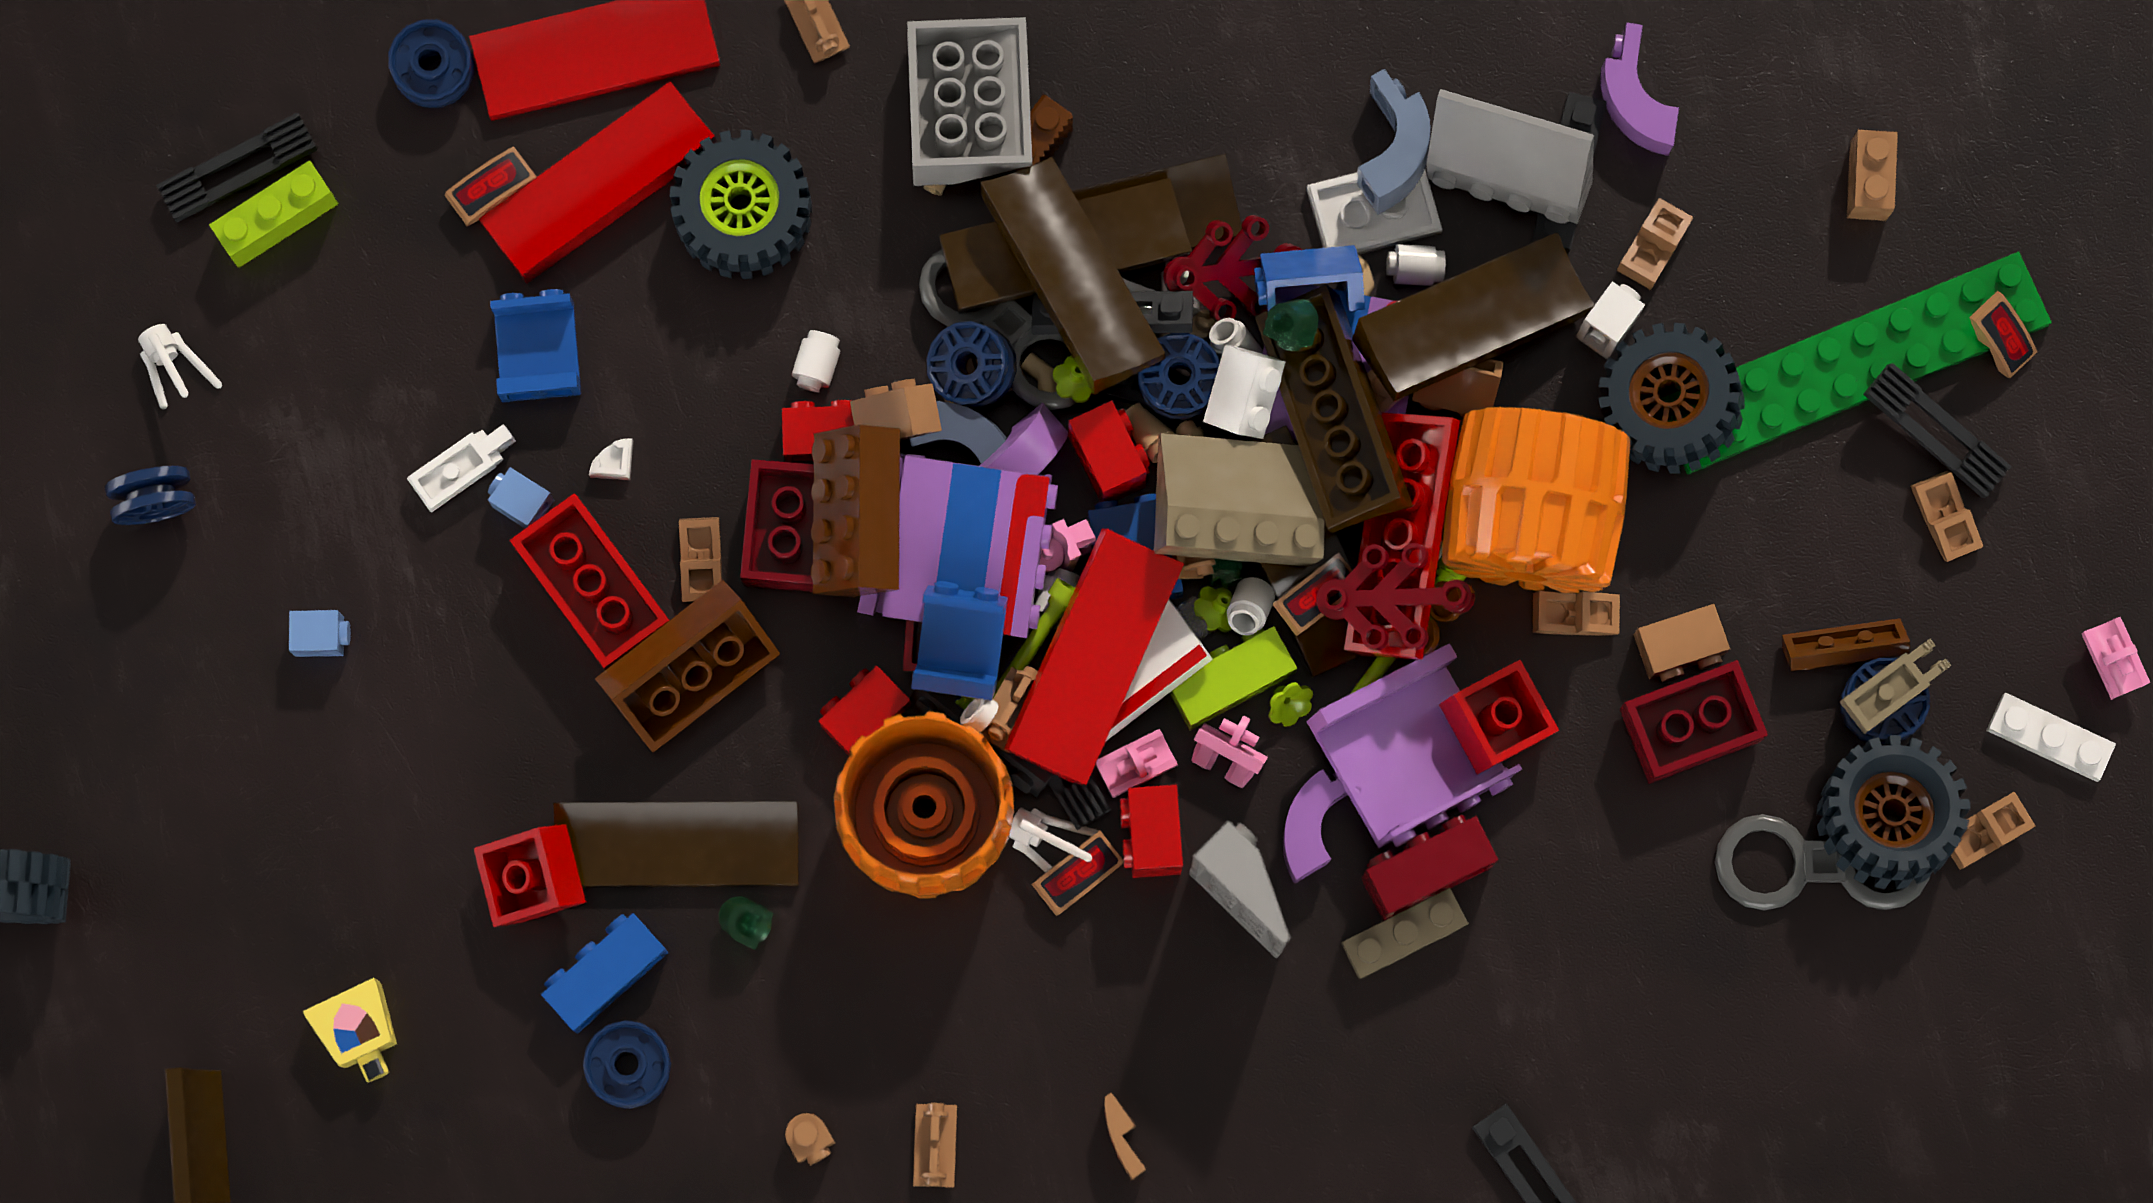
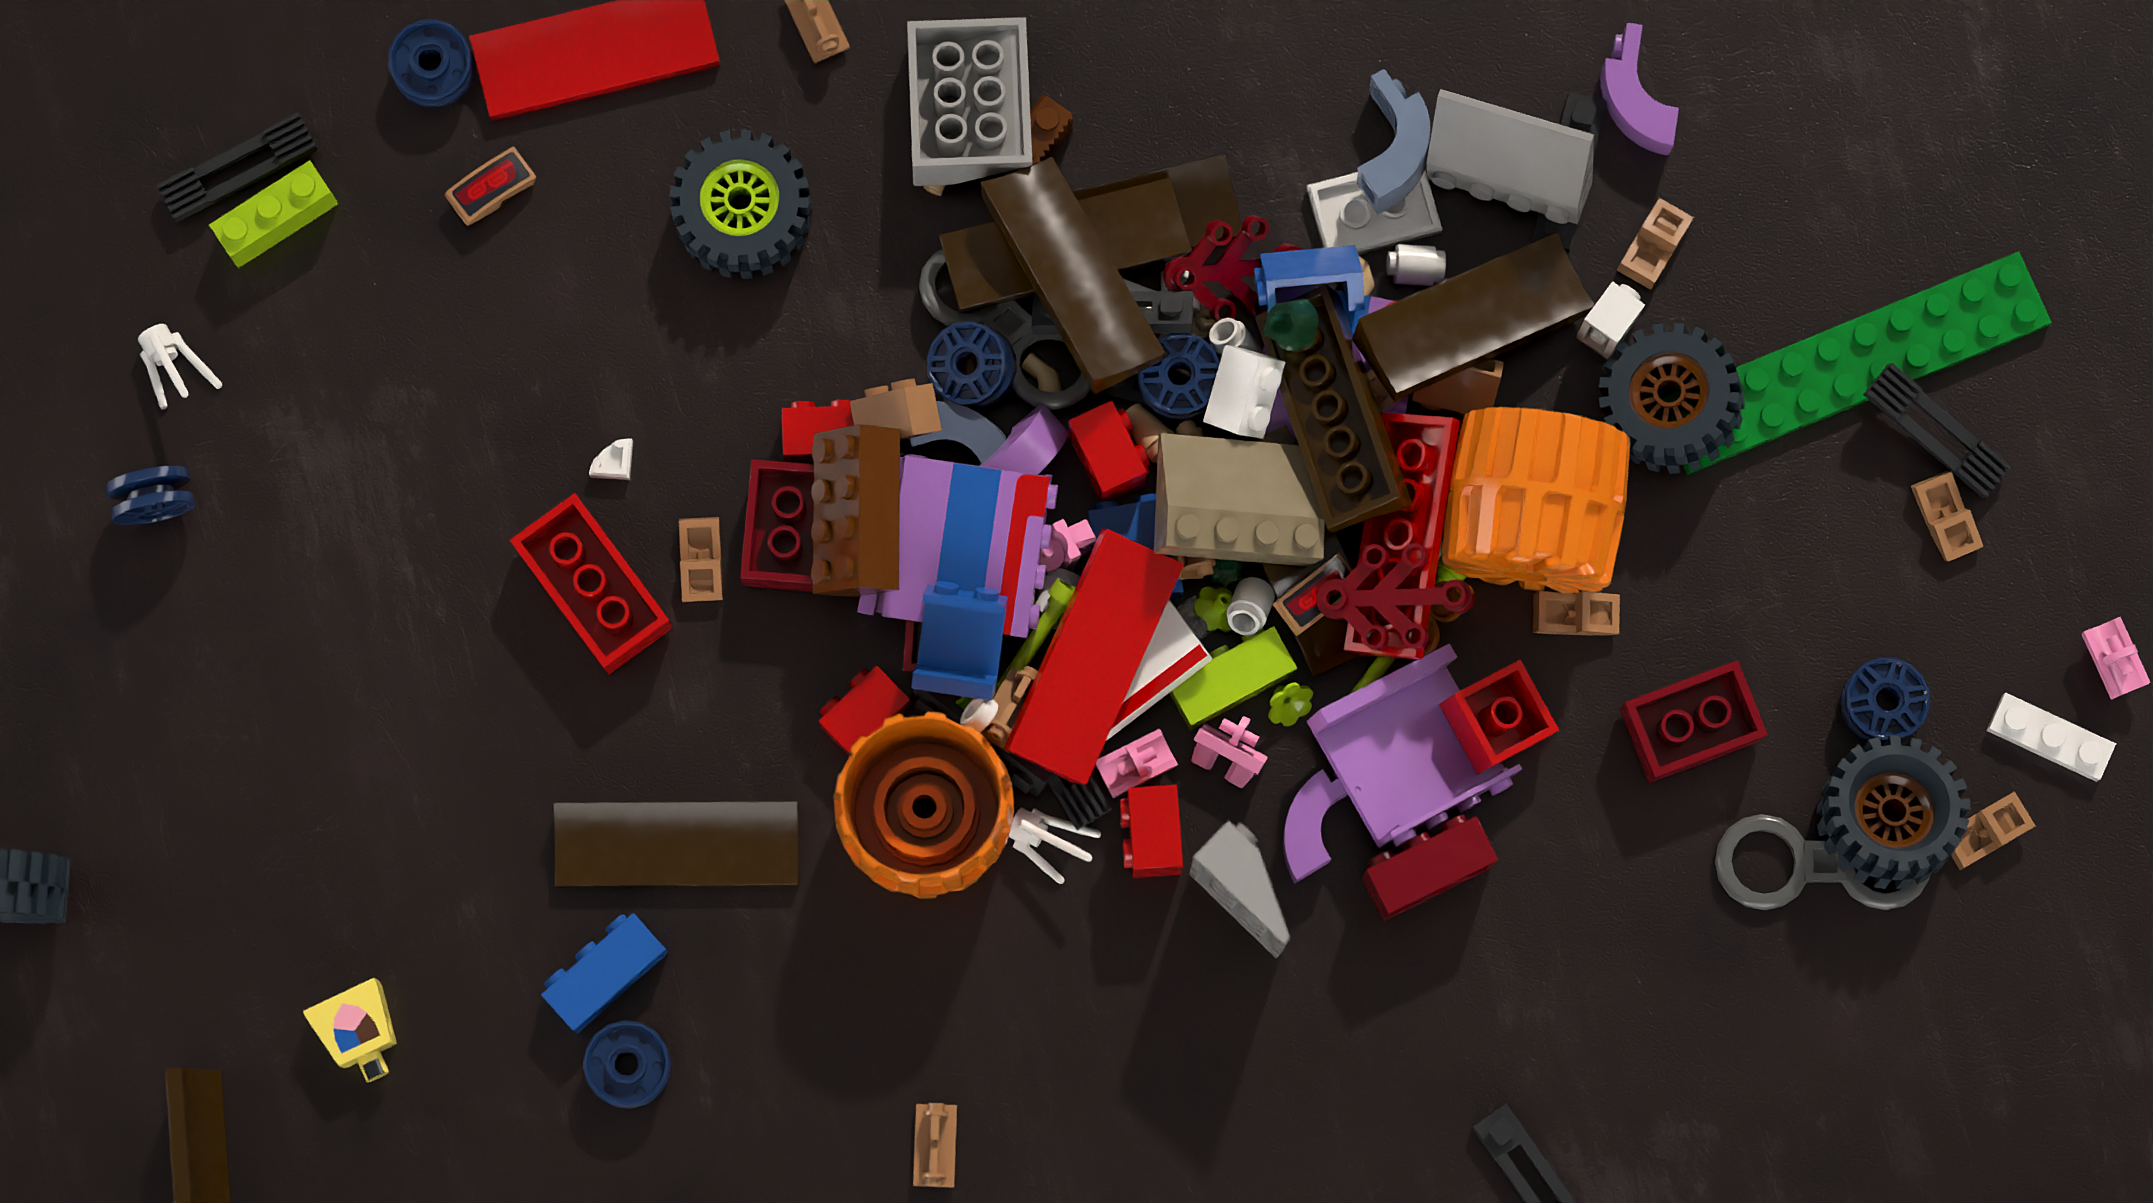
(318, 633): medium blue brick -> none
(460, 466): white hinge -> none
(519, 498): medium blue brick -> none
(529, 875): red brick -> none
(536, 346): blue panel -> none
(596, 183): red arch -> none
(687, 665): reddish brown brick -> none
(745, 921): clear green plate -> none
(809, 1138): medium nougat plate -> none
(816, 361): white brick -> none
(1071, 381): lime plant -> none
(1075, 877): slope -> none
(1119, 1125): medium nougat slope -> none
(1404, 933): dark tan plate -> none
(1681, 643): medium nougat brick -> none
(1845, 644): reddish brown plate -> none
(1872, 175): medium nougat brick -> none
(1891, 688): dark tan hinge -> none
(2004, 333): slope -> none

